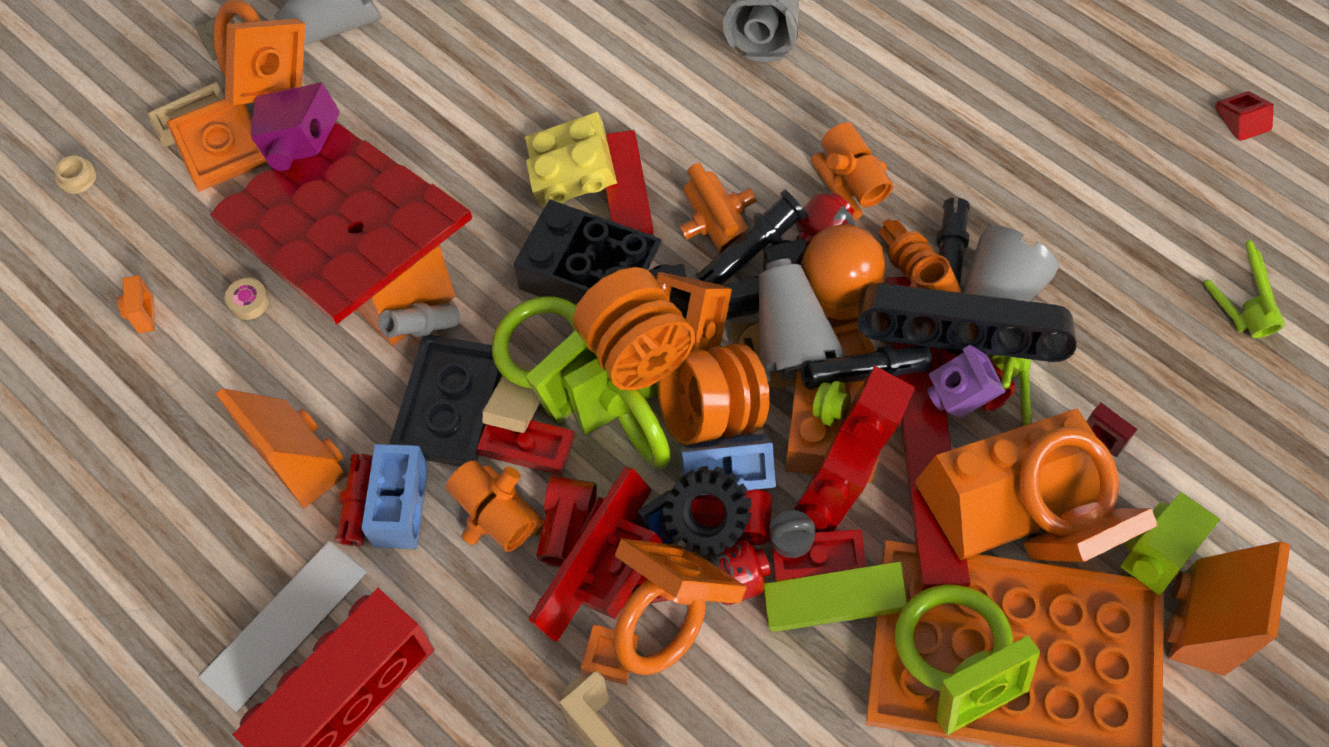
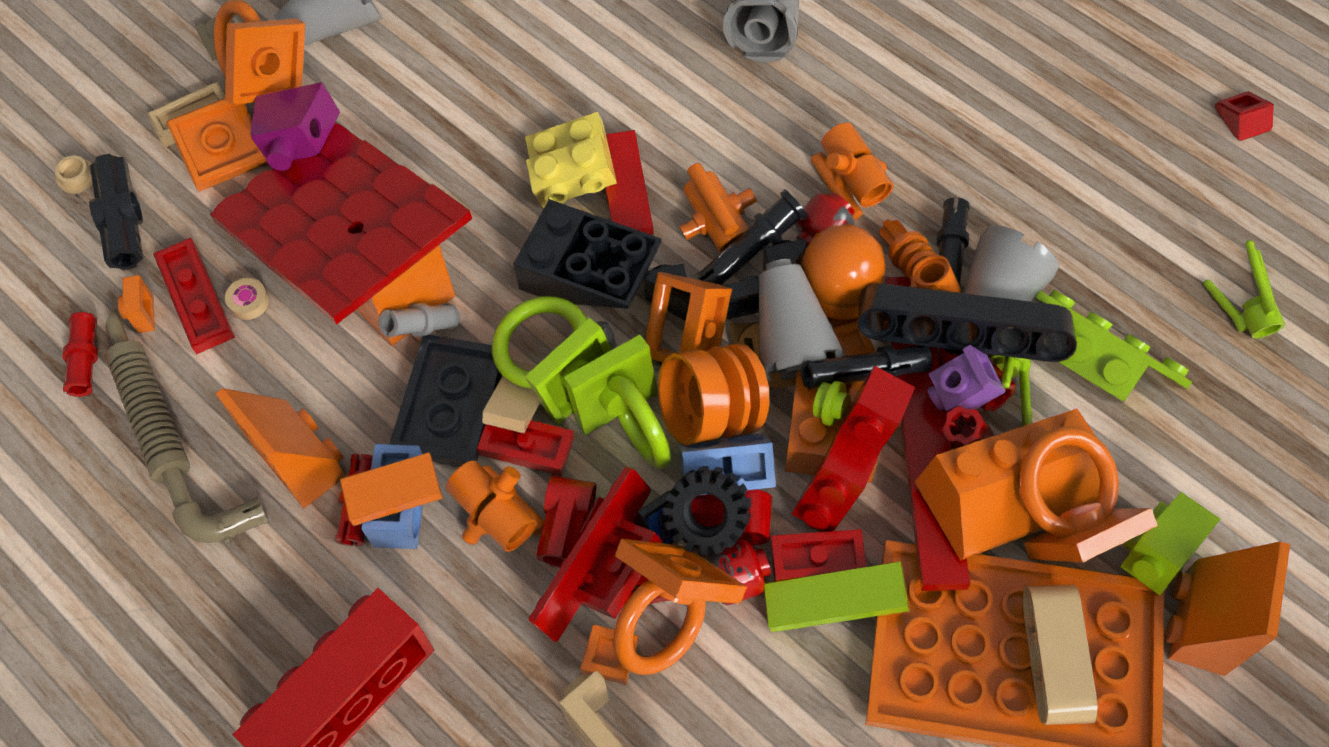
(80, 354): none -> red pin
(116, 212): none -> black piece
(161, 442): none -> dark tan piece
(193, 296): none -> red tile
(282, 626): white sticker -> none
(391, 489): none -> orange tile
(633, 328): orange wheel -> none
(792, 533): dark grey tile -> none
(965, 427): none -> red piece
(983, 679): lime tile -> none
(1059, 655): none -> tan beam
(1107, 359): none -> lime bracket
(1111, 429): dark red tile -> none

